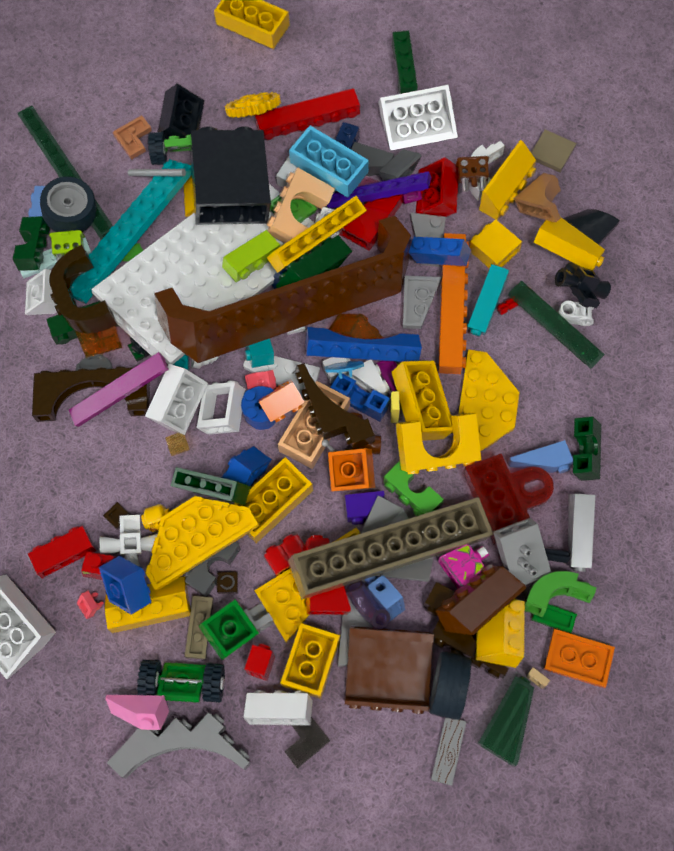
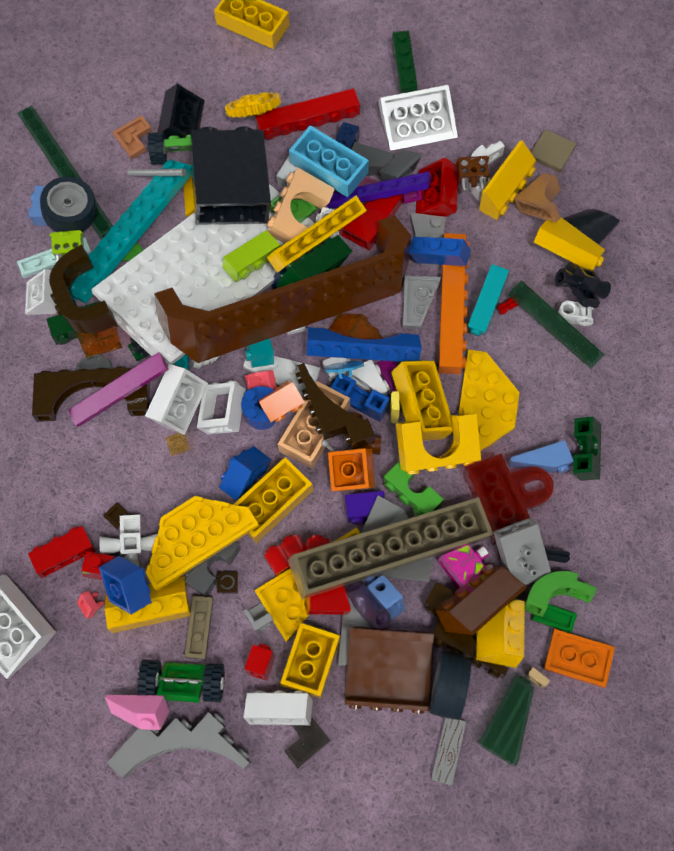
(34, 232): dark green arch -> none
(152, 517): yellow head -> none
(210, 486): dark green brick -> none
(228, 629): green brick -> none
(495, 245): yellow piece -> none
(580, 530): light grey slope -> none

